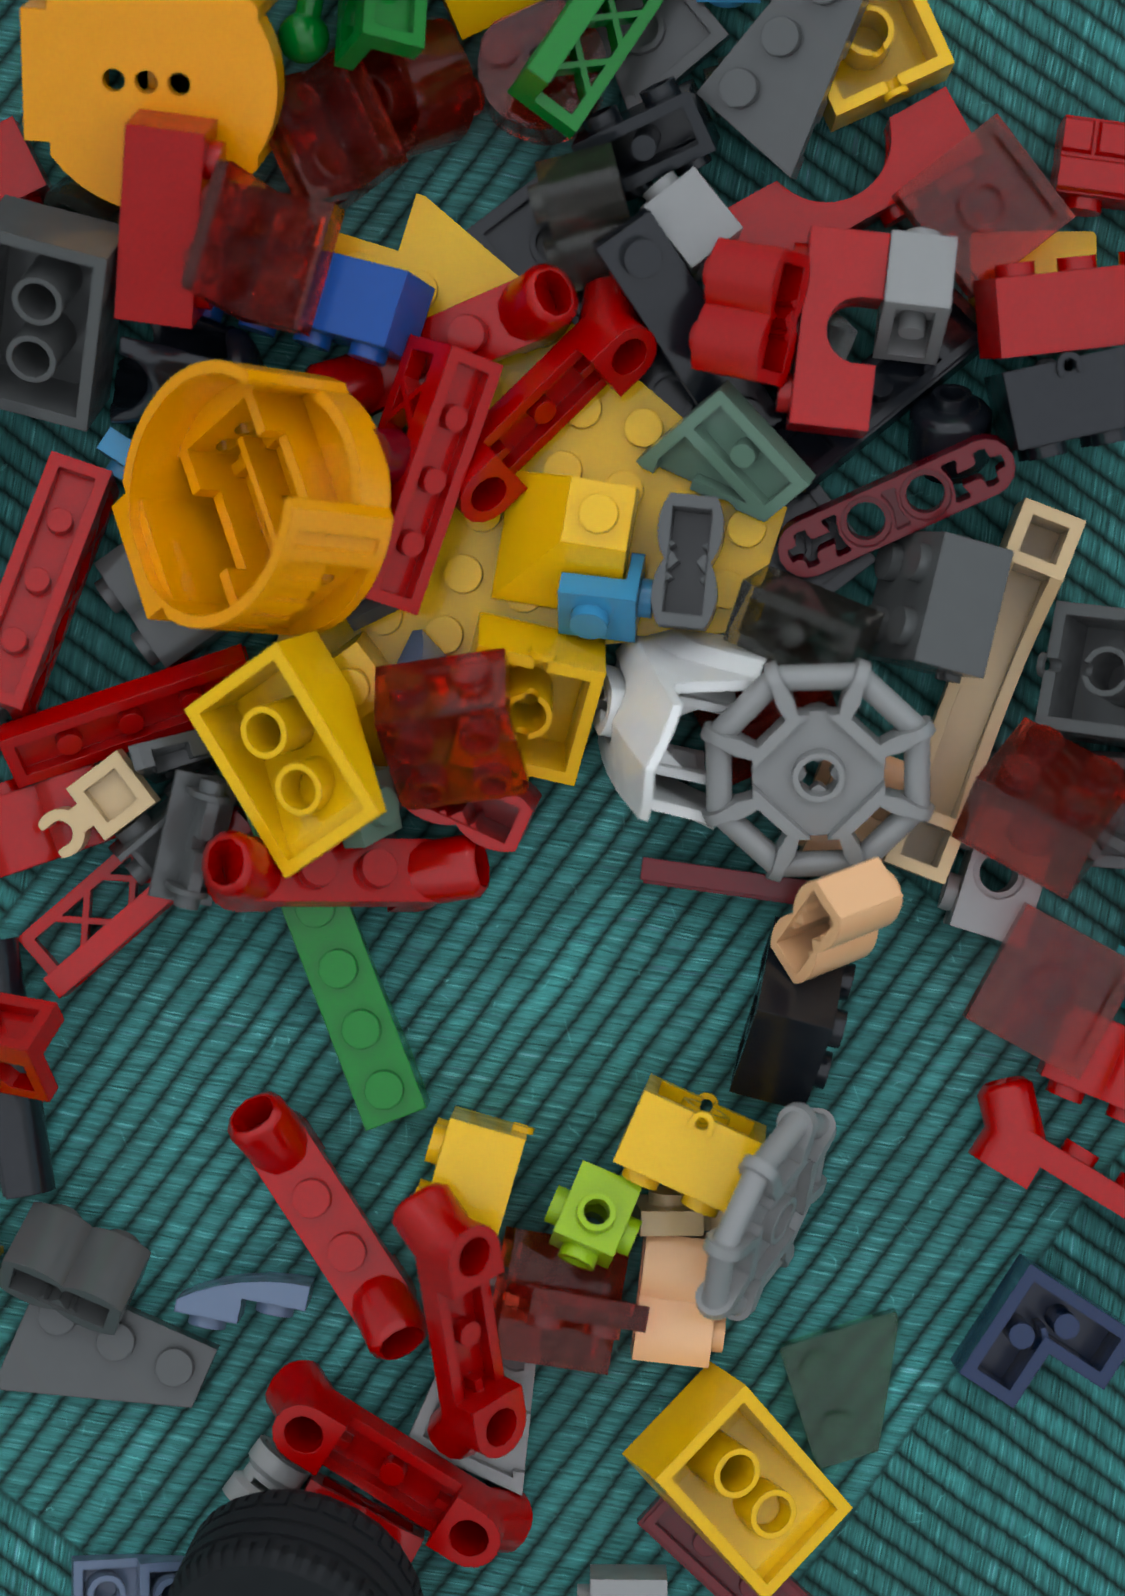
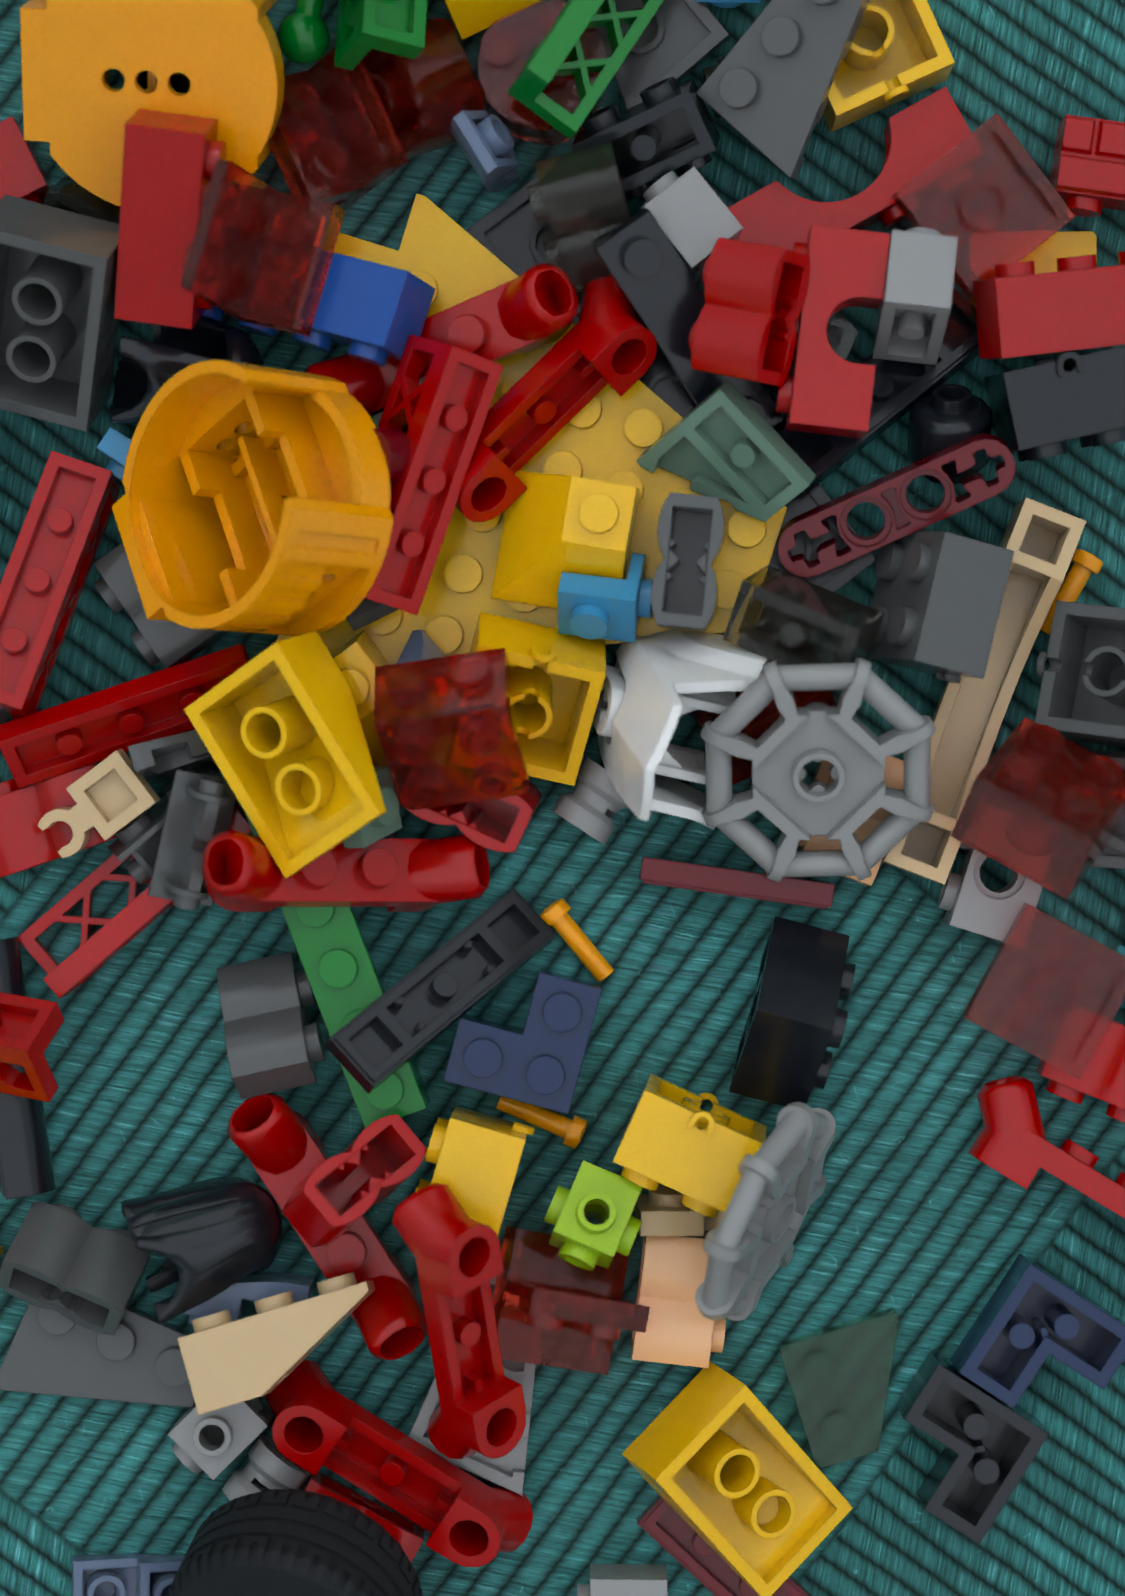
(209, 1236): none -> black hair
(218, 1437): none -> light grey brick
(254, 1354): none -> tan slope
(268, 1025): none -> dark grey brick
(354, 1180): none -> red brick
(440, 991): none -> black plate
(487, 148): none -> sand blue slope
(534, 1062): none -> dark blue brick
(550, 1121): none -> light orange piece
(558, 916): none -> light orange piece
(592, 802): none -> light grey wheel
(836, 919): light nougat brick -> none
(983, 1441): none -> black brick
(1083, 567): none -> light orange piece

